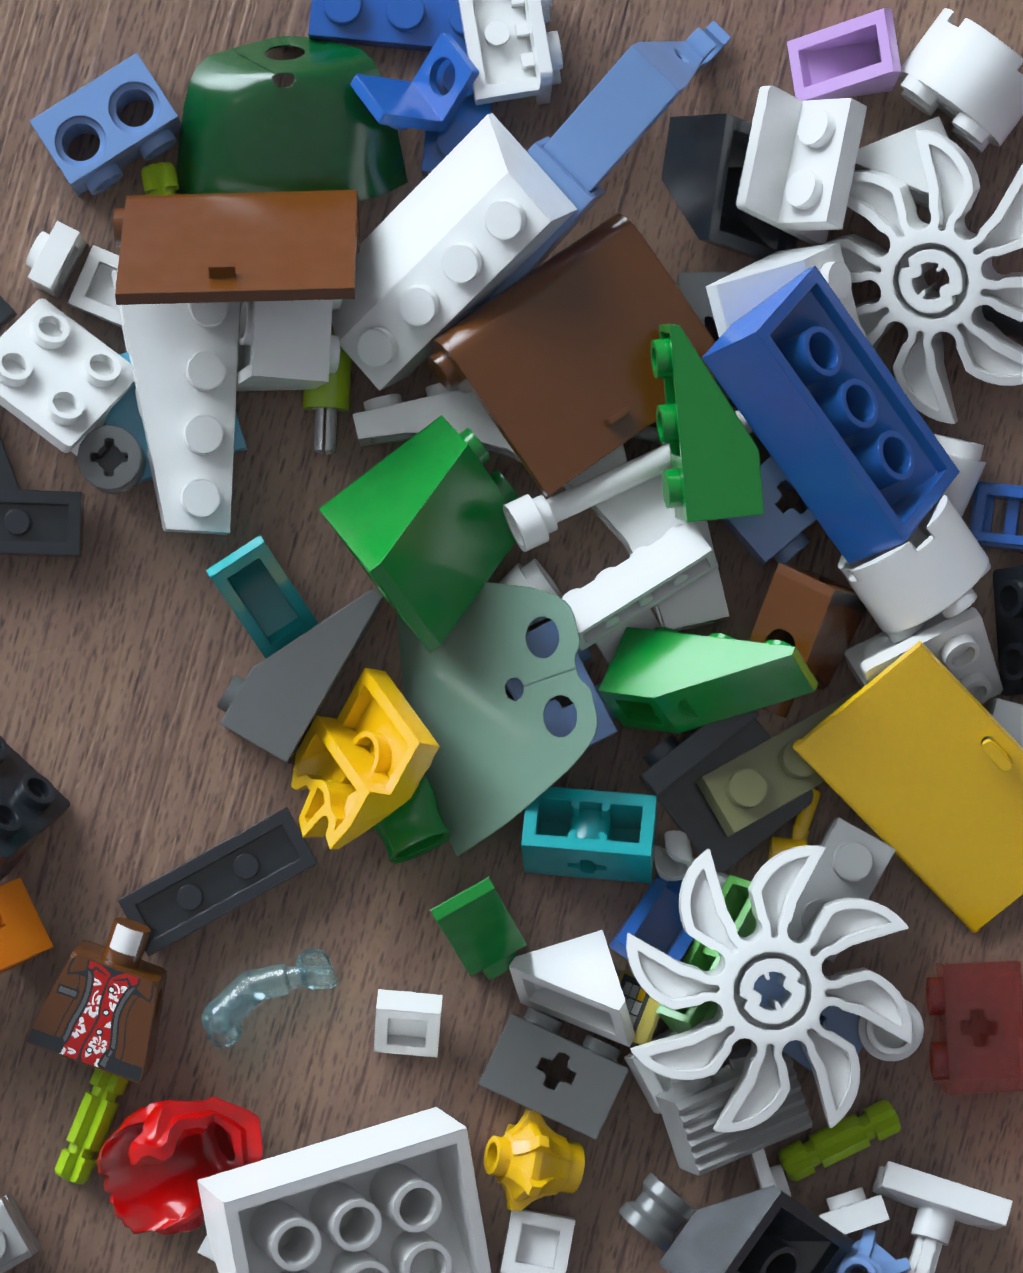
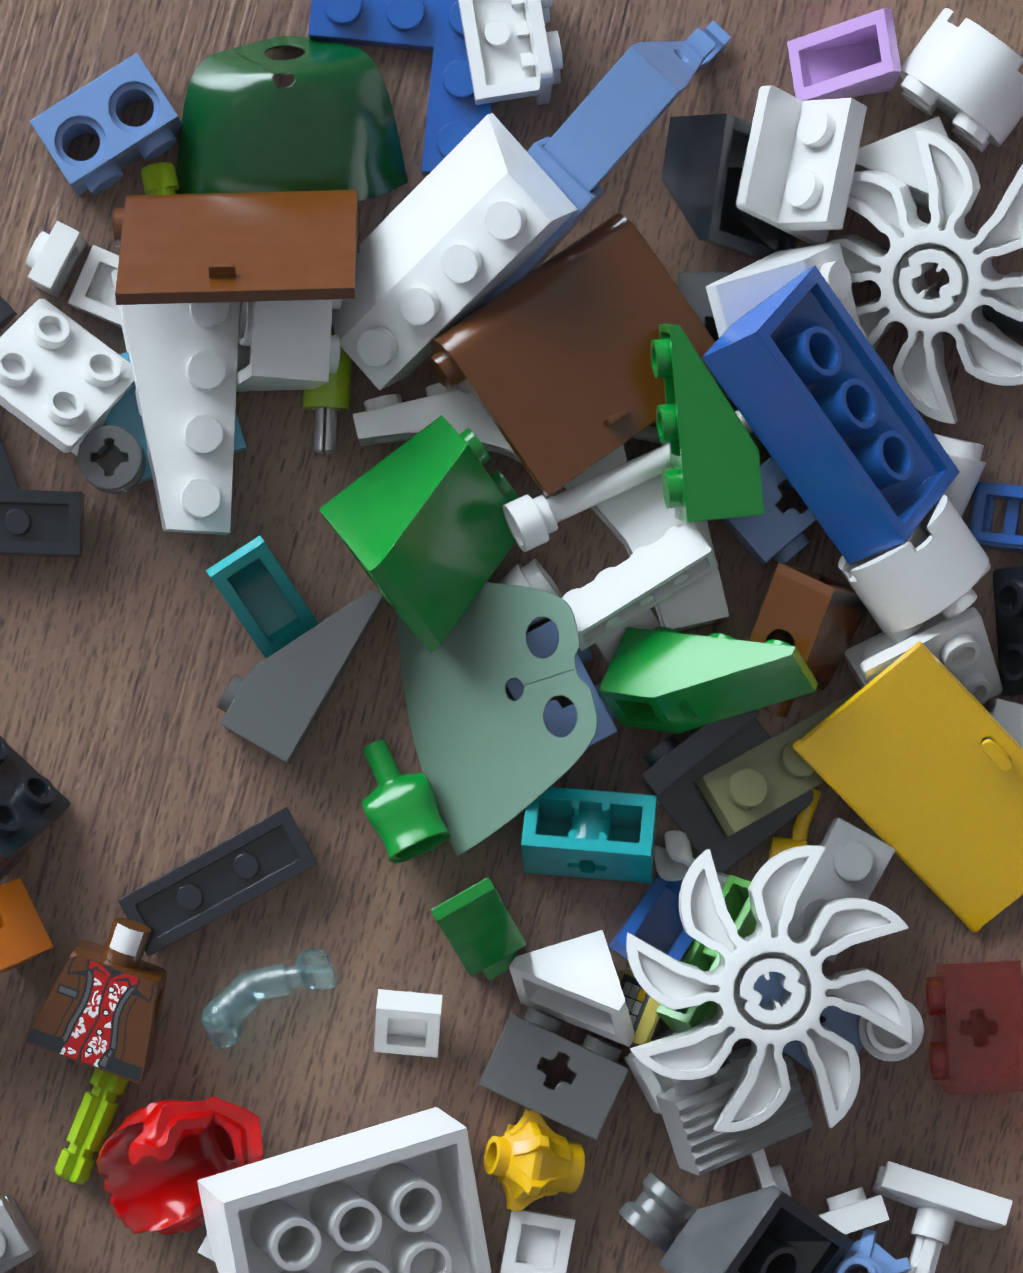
(361, 761): yellow plate -> none
(419, 102): blue bracket -> none
(840, 1141): lime axle -> none

